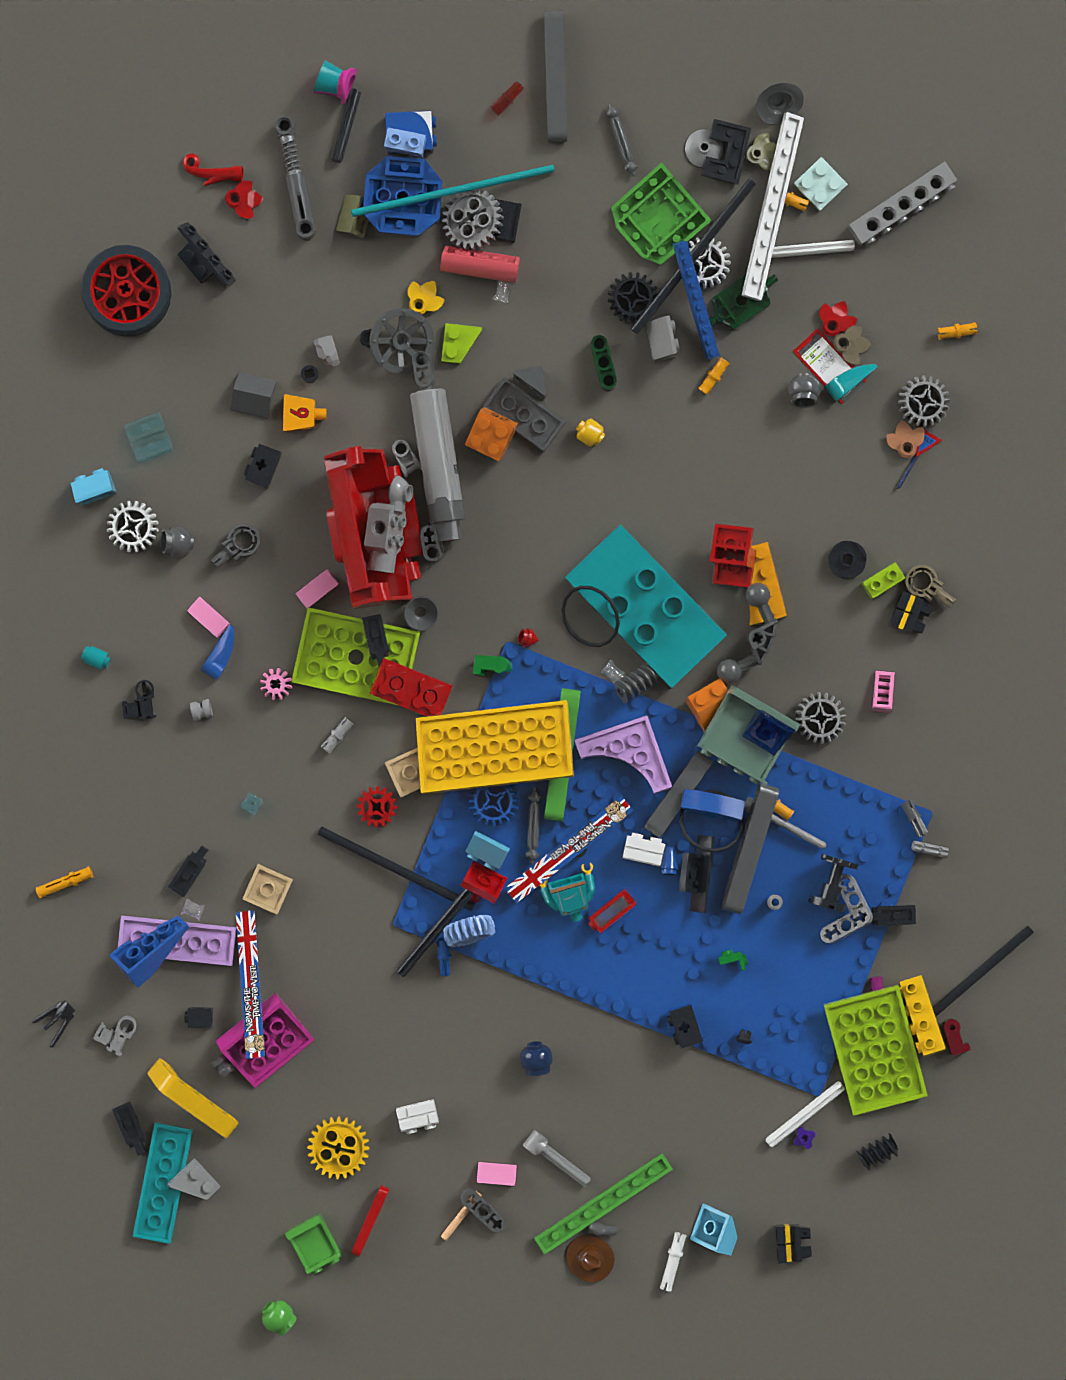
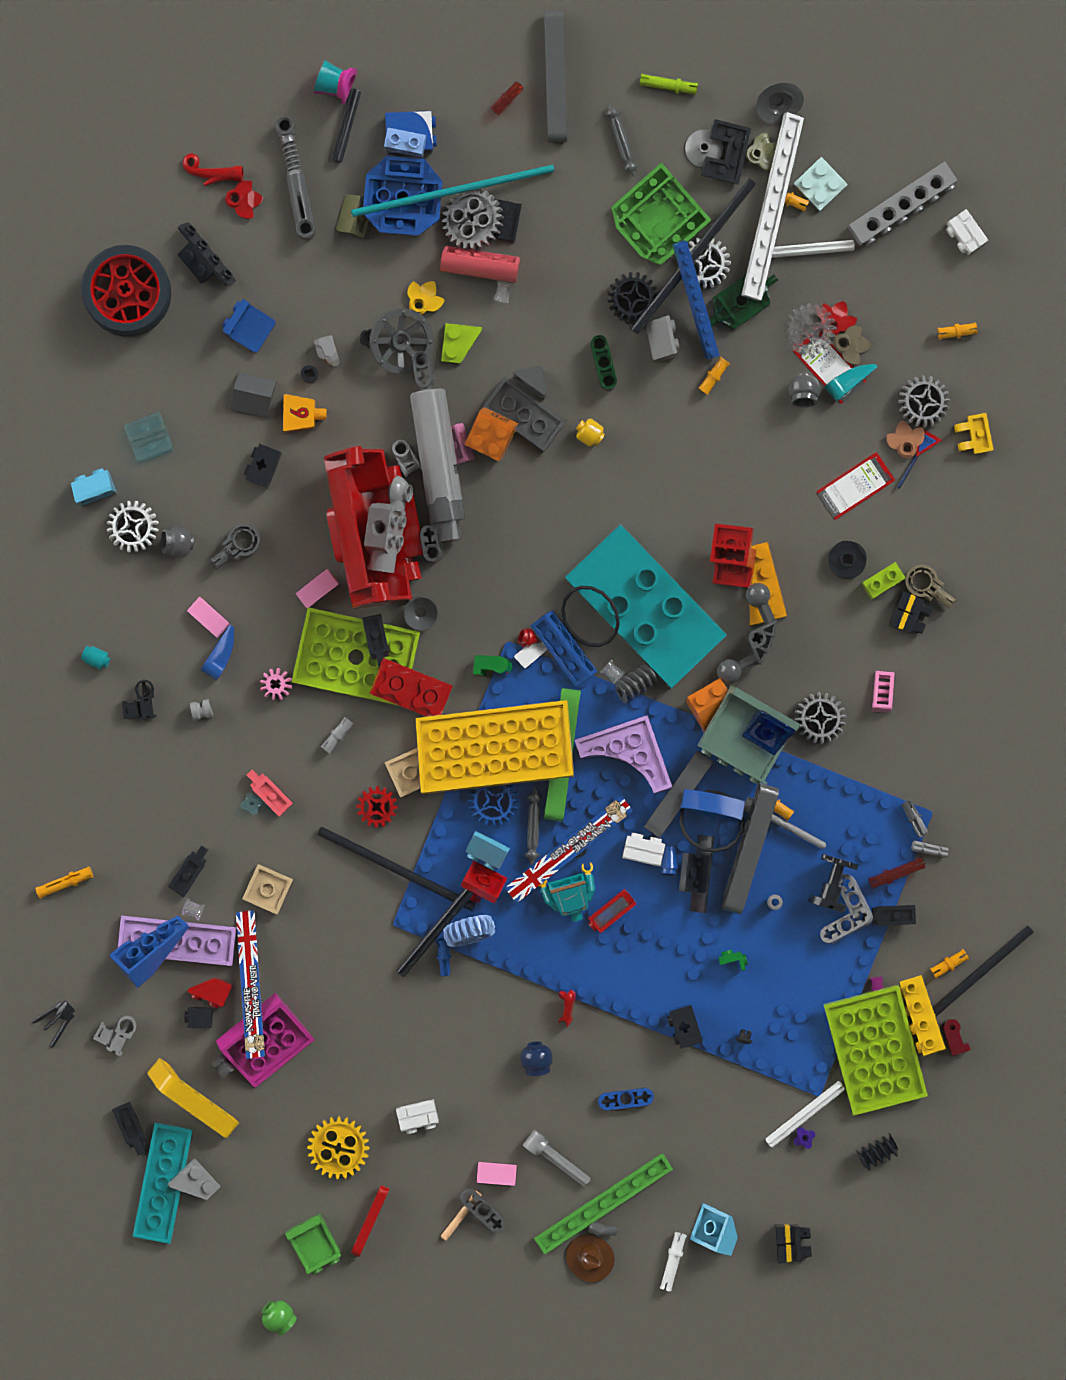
(212, 990): none -> red slope
(248, 326): none -> blue bracket
(269, 793): none -> coral hinge
(462, 452): none -> bright pink slope
(530, 654): none -> white sticker
(564, 648): none -> blue fence
(568, 1006): none -> red piece
(629, 1091): none -> blue beam
(668, 84): none -> lime pin
(817, 343): none -> clear gear
(855, 485): none -> sticker
(889, 876): none -> clear red pin
(949, 963): none -> light orange pin
(966, 232): none -> white brick
(979, 434): none -> yellow plate

